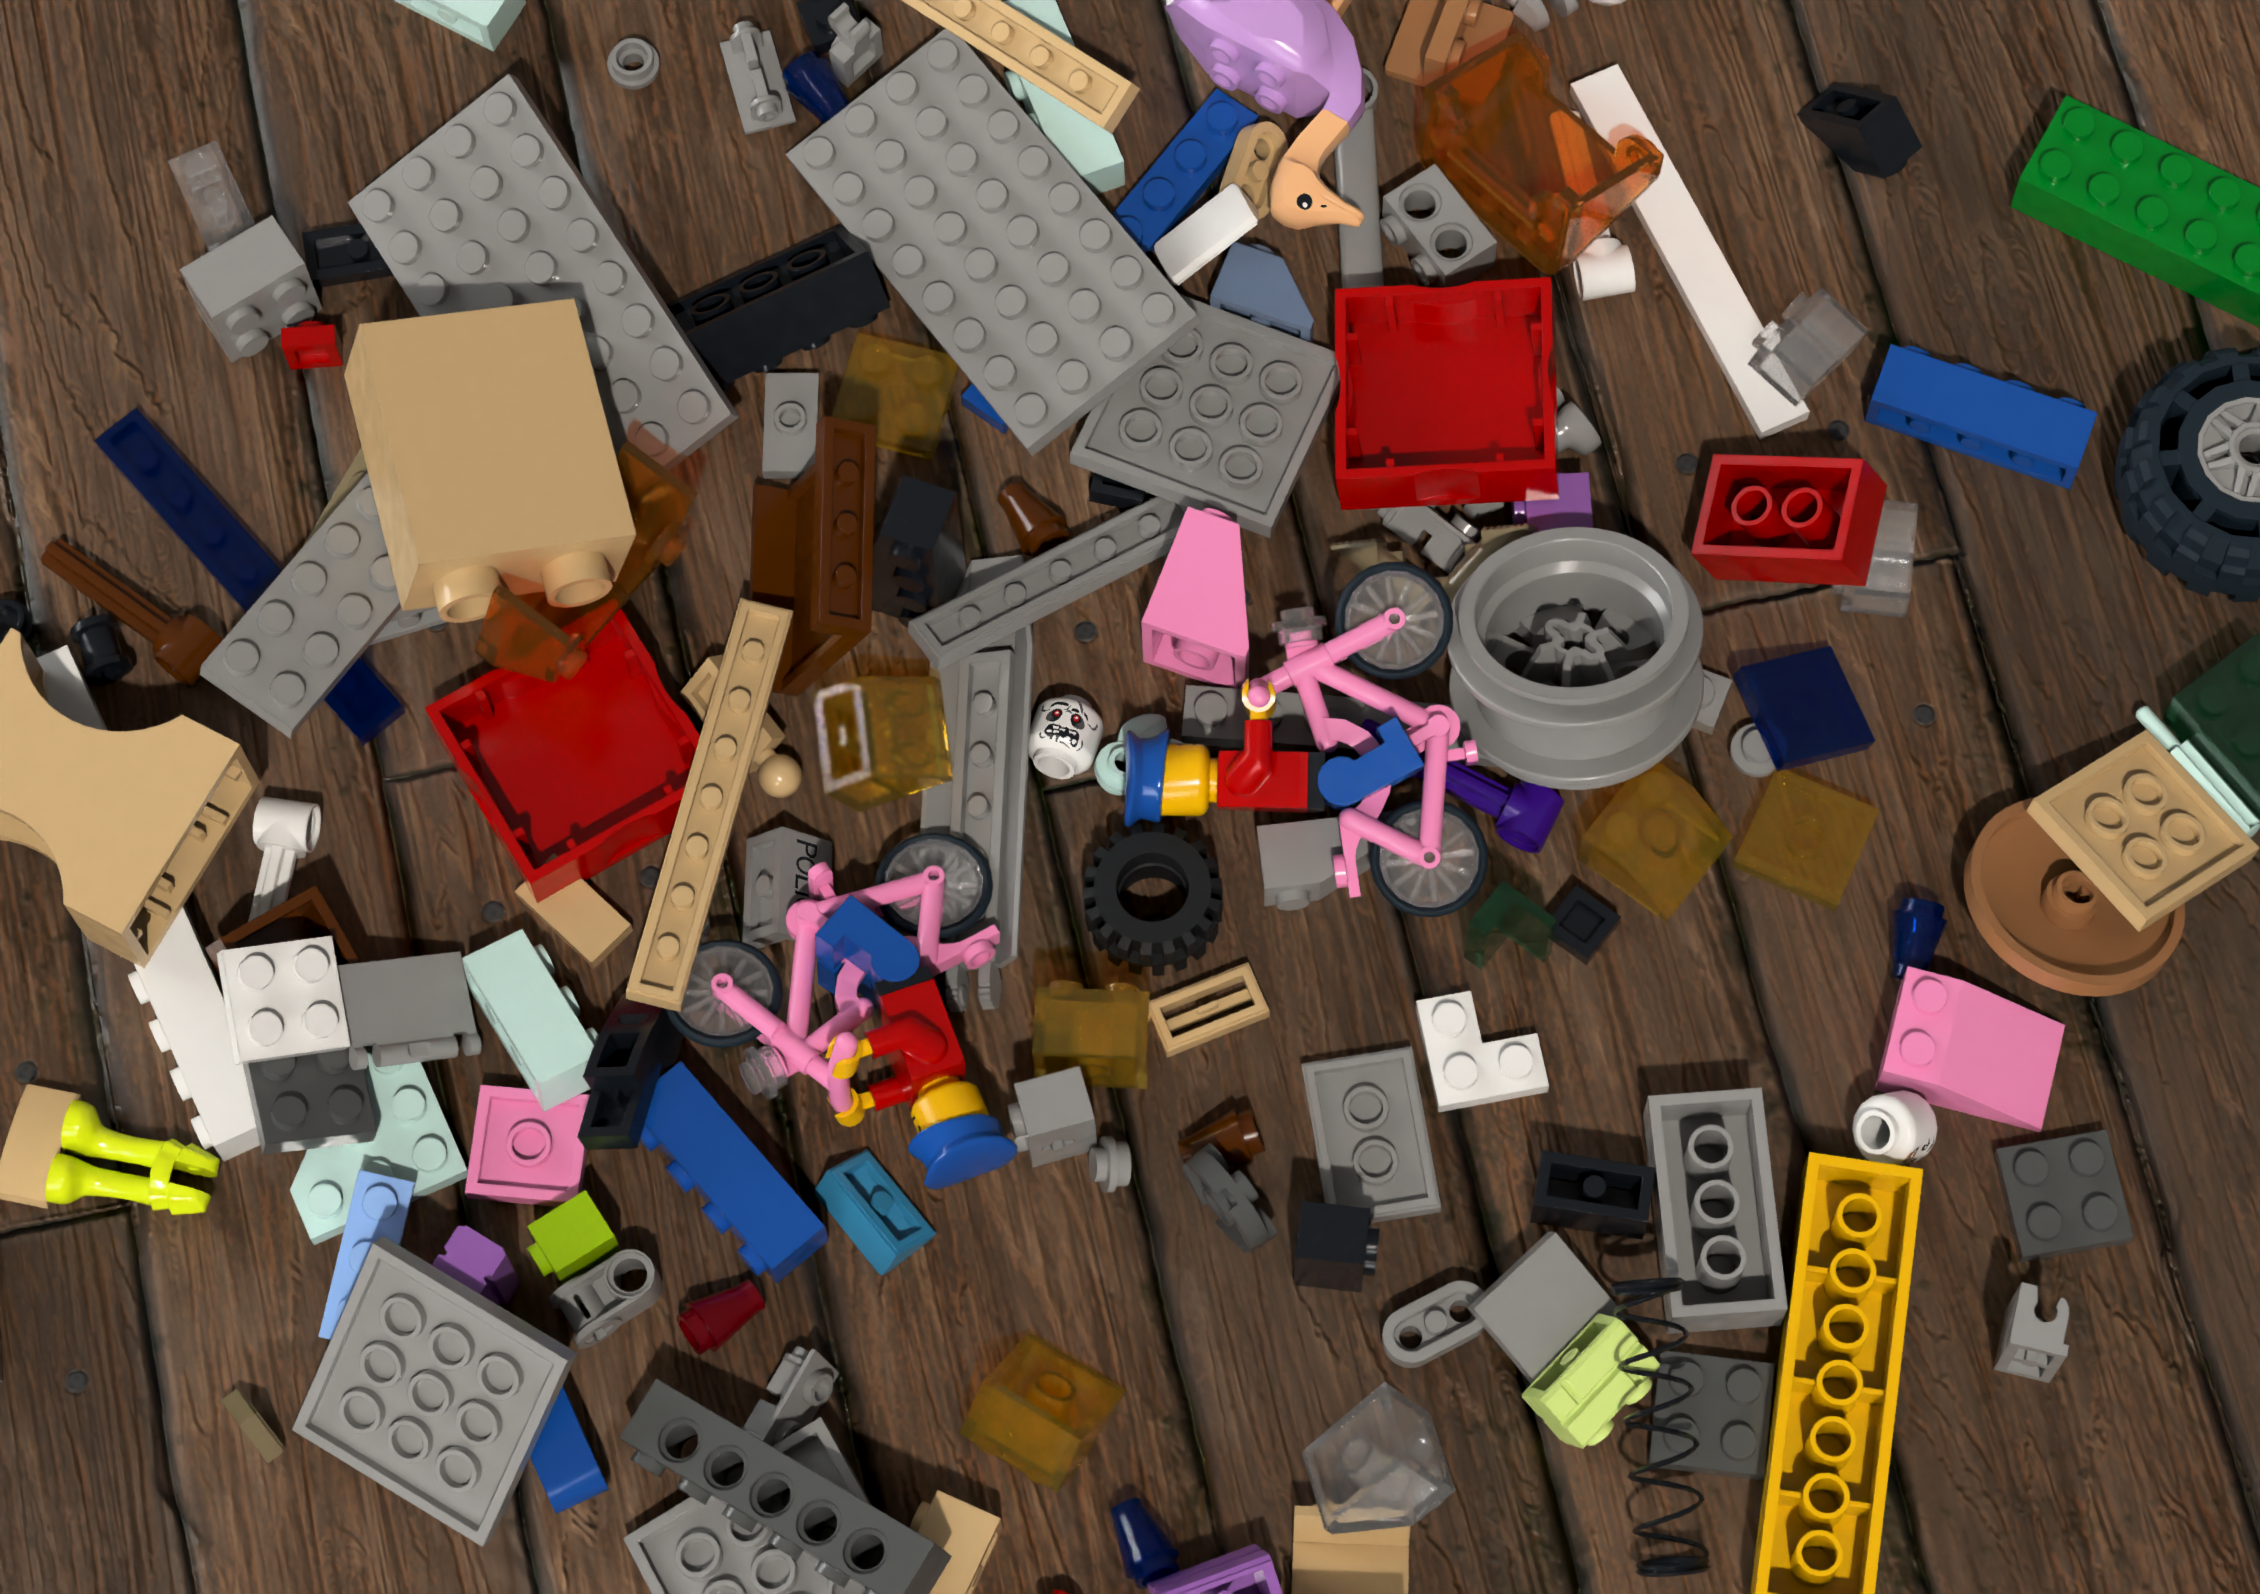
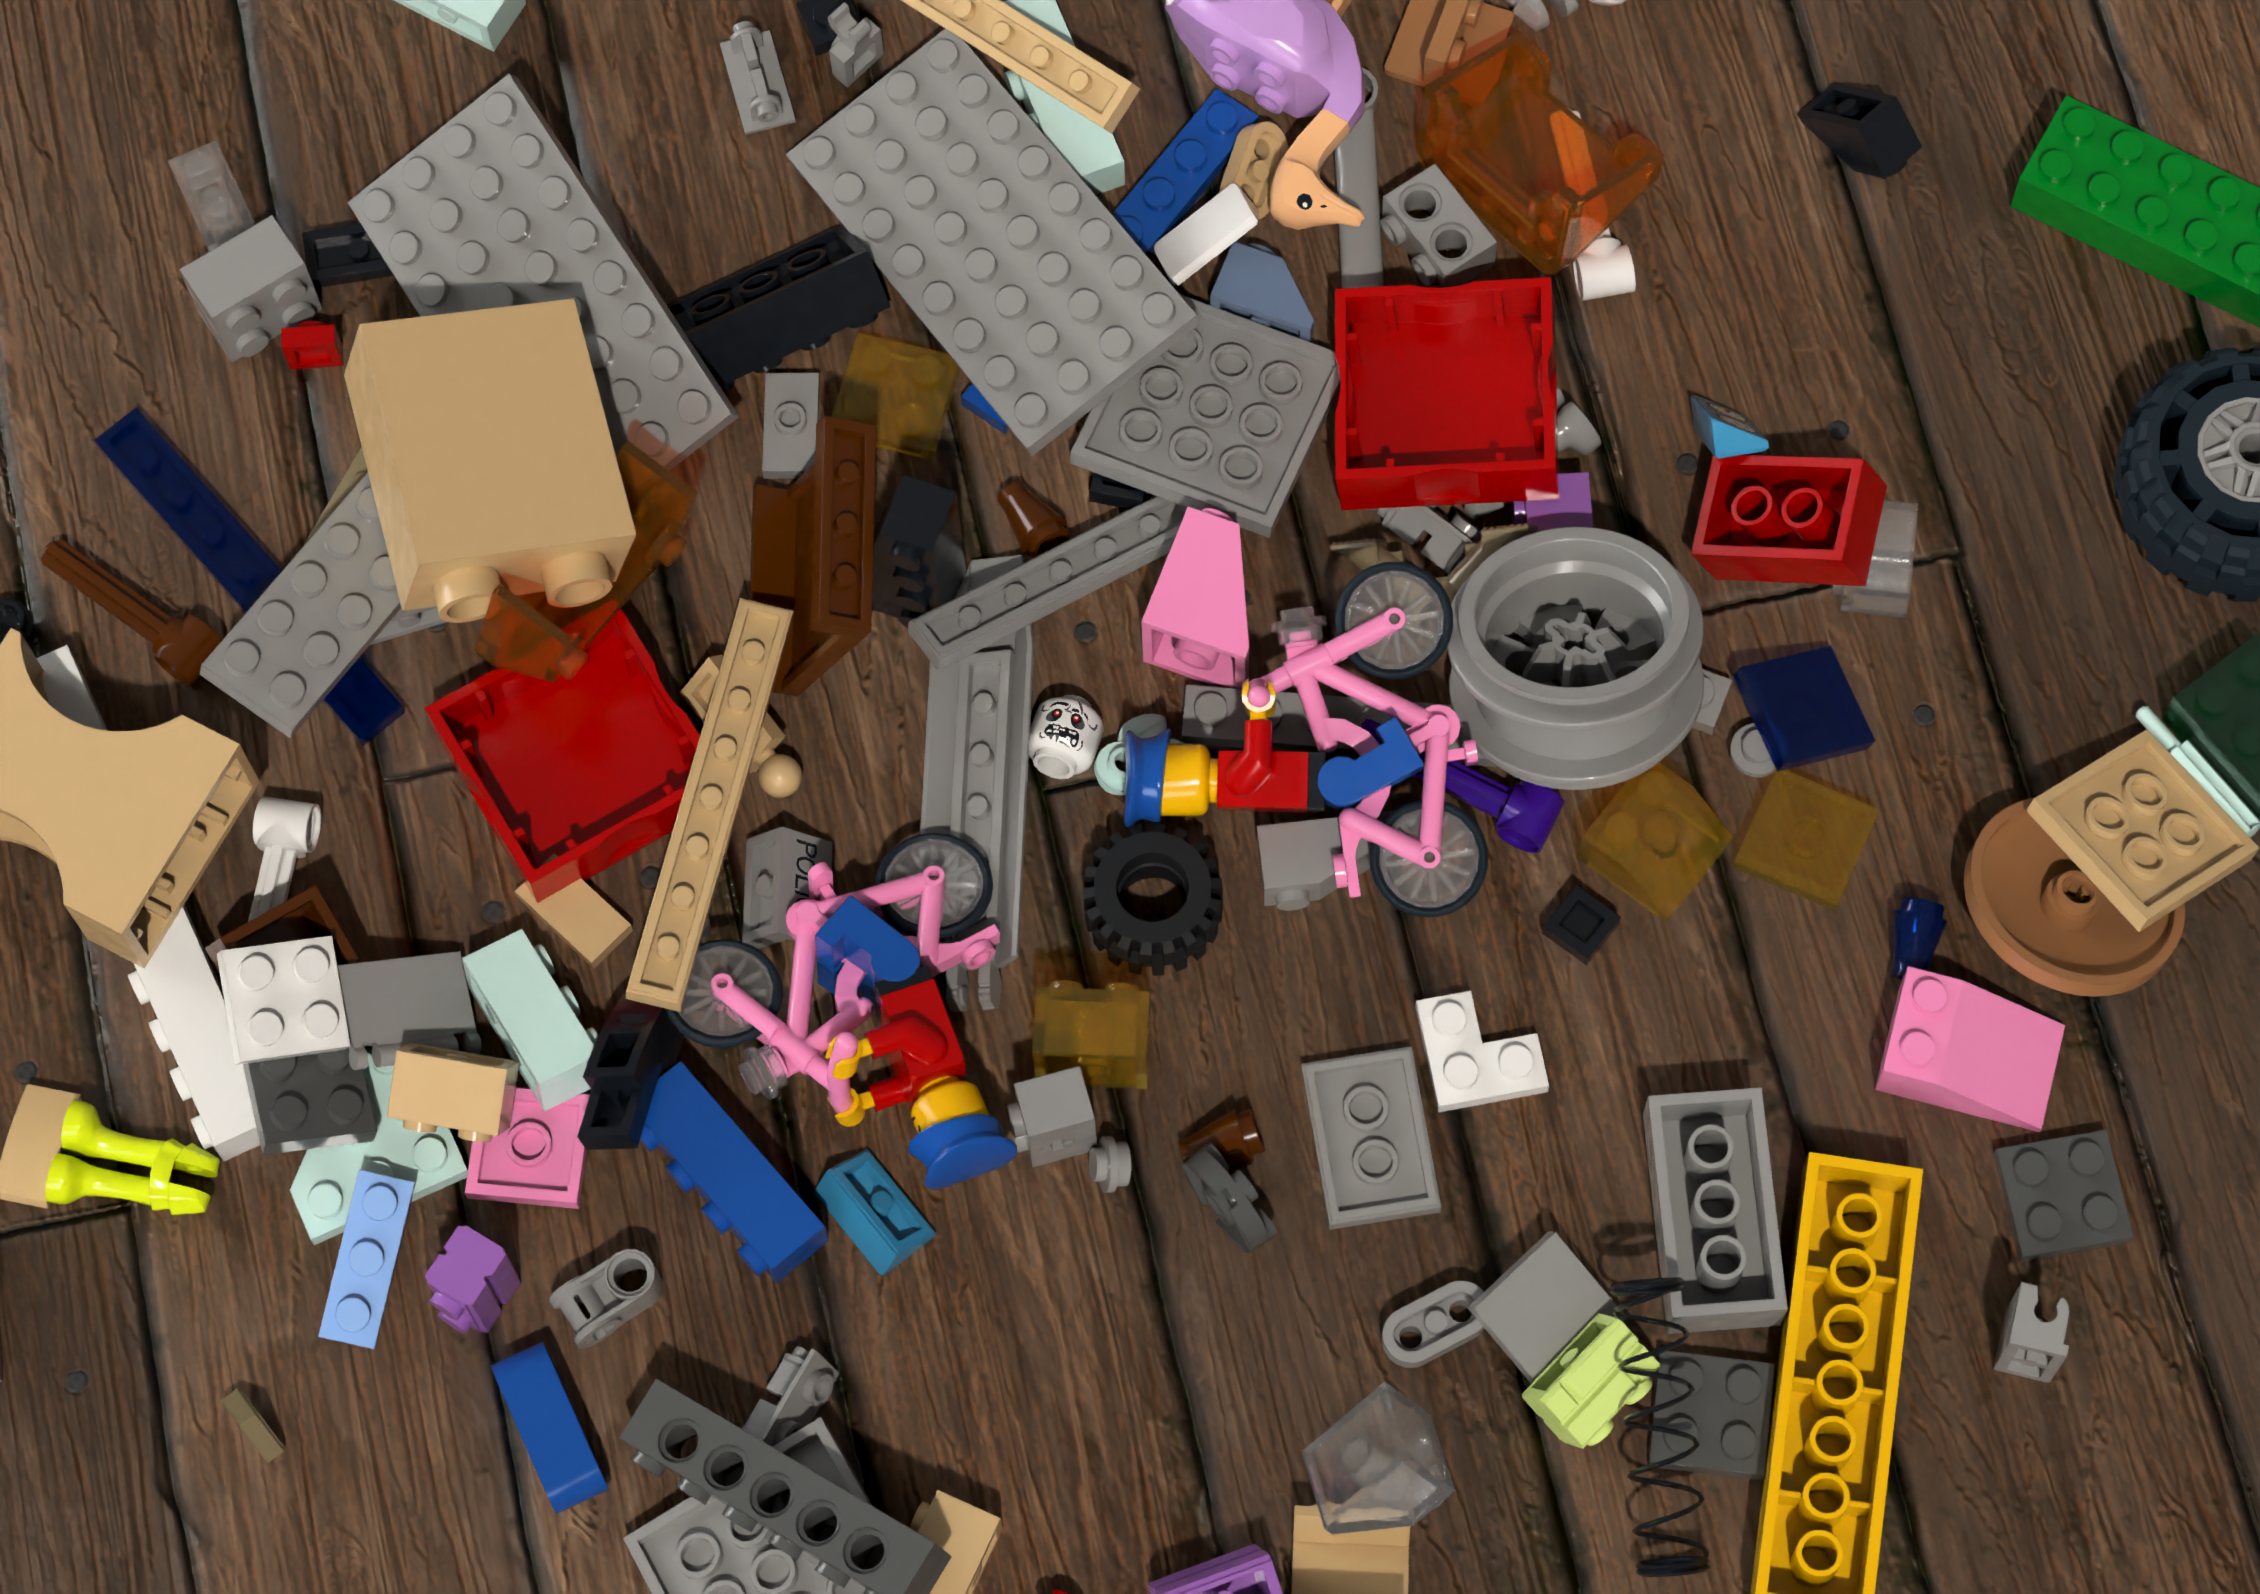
(101, 649): black bush -> none
(433, 1391): light grey plate -> none
(452, 1091): none -> tan brick
(571, 1239): lime brick -> none
(631, 51): light grey plate -> none
(717, 1317): dark red cone -> none
(815, 86): clear blue cone -> none
(881, 738): clear yellow slope -> none
(1041, 1412): clear yellow slope -> none
(1142, 1543): clear blue cone -> none
(1214, 1029): tan tile -> none
(1334, 1247): black brick -> none
(1512, 916): clear green panel -> none
(1592, 1194): black brick -> none
(1690, 255): white tile -> none
(1725, 430): none -> dark azure slope
(1807, 345): clear brick -> none
(1895, 1128): white head -> none
(1981, 415): blue brick -> none

